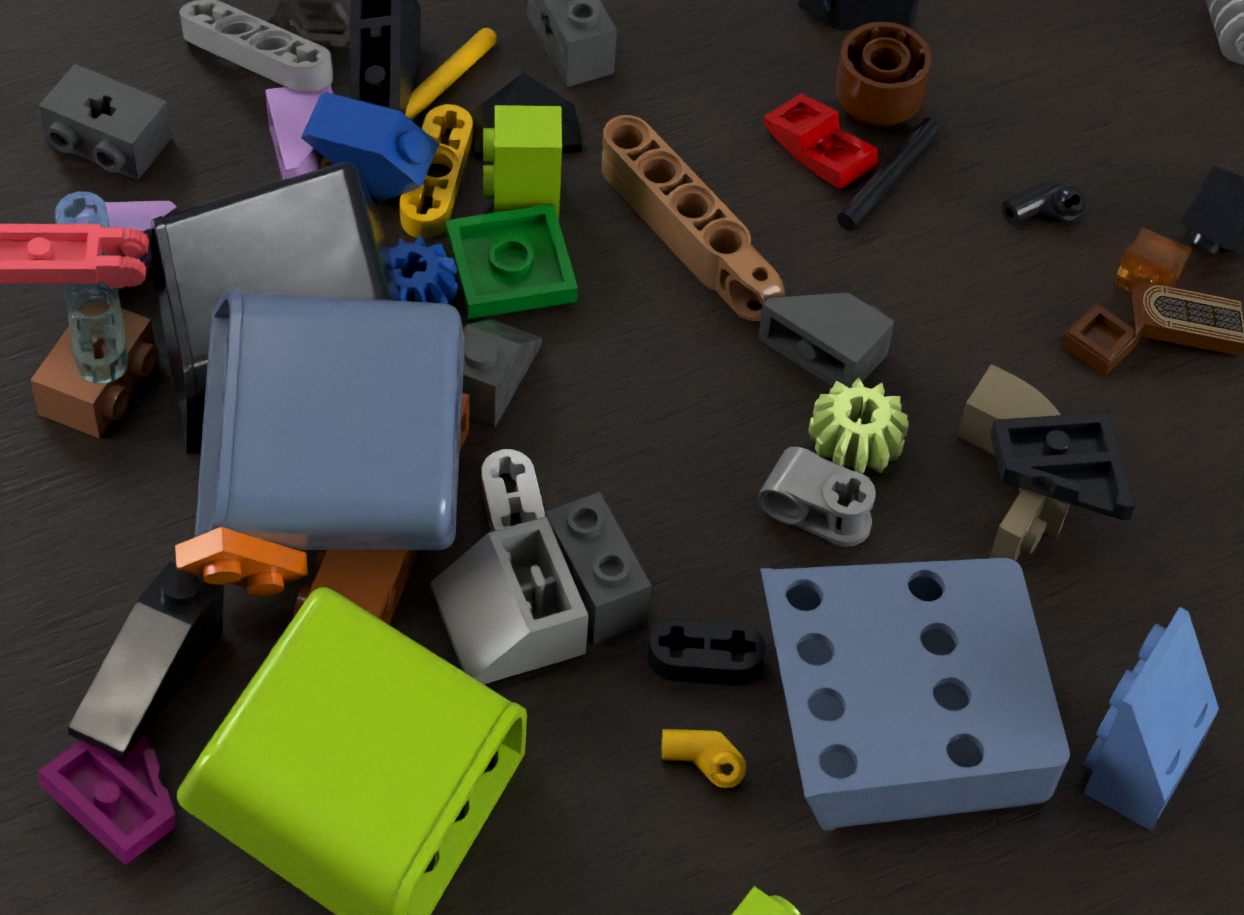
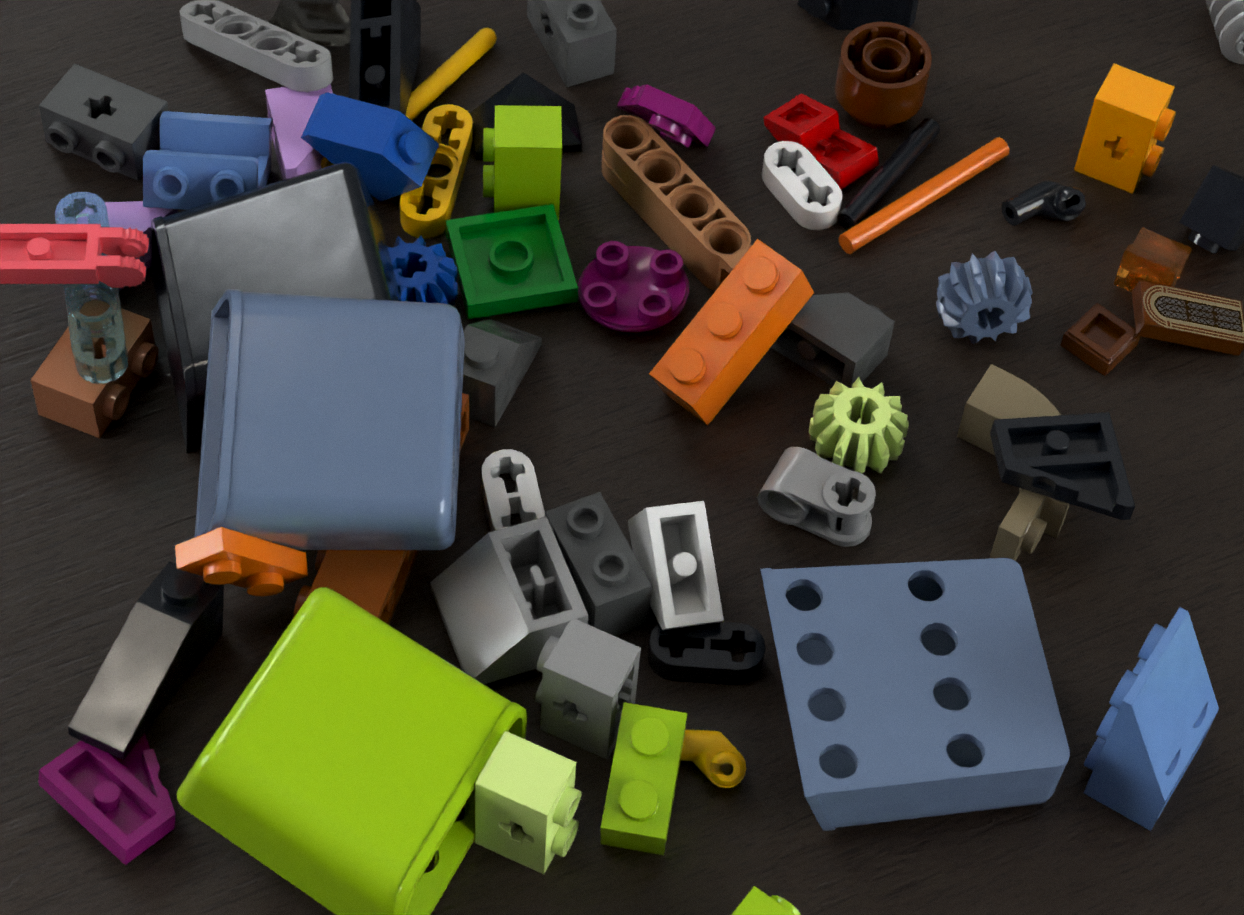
(206, 159): none -> medium blue panel
(526, 803): none -> yellowish green brick
(585, 686): none -> light grey brick
(633, 287): none -> magenta dish
(643, 778): none -> lime brick
(672, 116): none -> magenta wing
(679, 562): none -> white slope
(732, 332): none -> orange brick
(808, 181): none -> white beam
(923, 195): none -> orange bar
(984, 297): none -> sand blue gear
(1124, 129): none -> light orange brick

